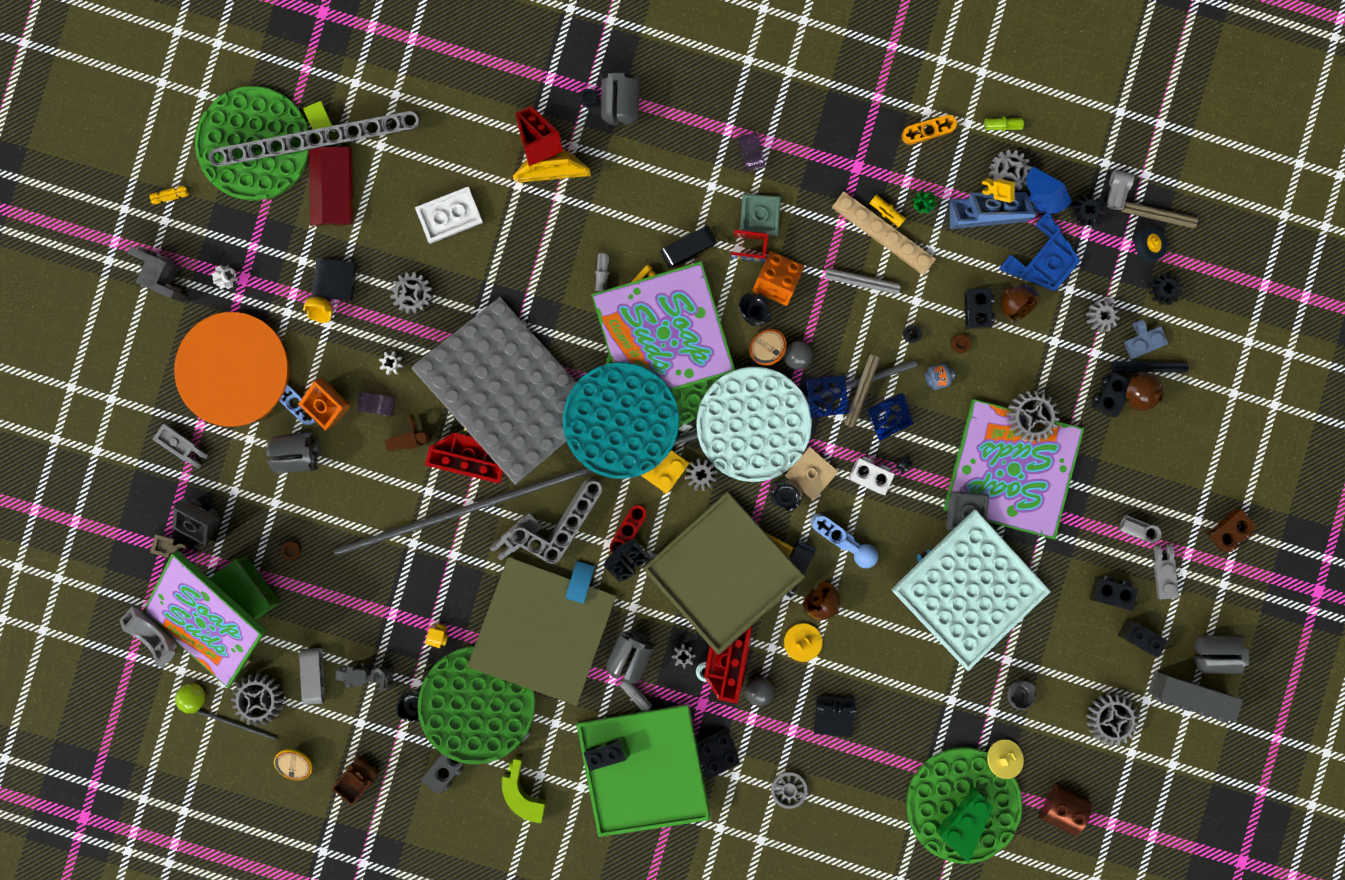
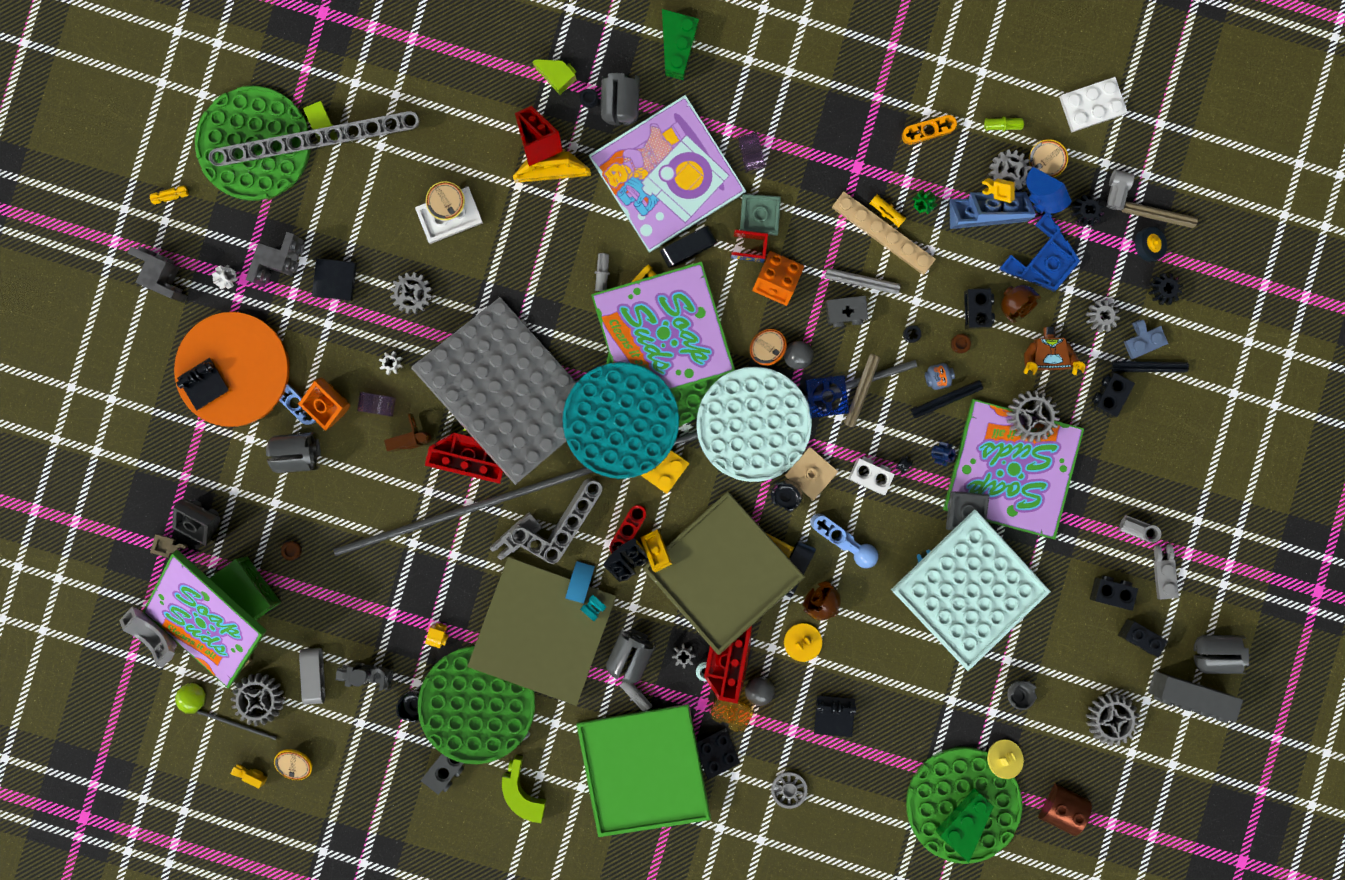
(178, 445): light grey hinge -> none
(202, 384): none -> black hinge
(252, 777): none -> yellow plate
(278, 260): none -> flat silver bracket
(318, 309): yellow hair -> none
(330, 186): dark red slope -> none
(355, 780): reddish brown piece -> none
(445, 200): none -> piece
(556, 73): none -> lime slope
(590, 611): none -> teal wheel
(606, 754): black brick -> none
(656, 551): none -> yellow plate
(667, 173): none -> tile
(678, 40): none -> green wedge
(704, 480): light grey gear -> none
(731, 713): none -> clear yellow brick
(755, 309): black hair -> none
(856, 305): none -> dark grey brick
(905, 422): clear blue piece -> none
(943, 453): none -> dark blue gear
(947, 399): none -> black axle
(1049, 157): none -> tan piece
(1051, 354): none -> torso
(1093, 104): none -> white plate
(1144, 392): reddish brown cylinder -> none
(1228, 526): reddish brown brick -> none

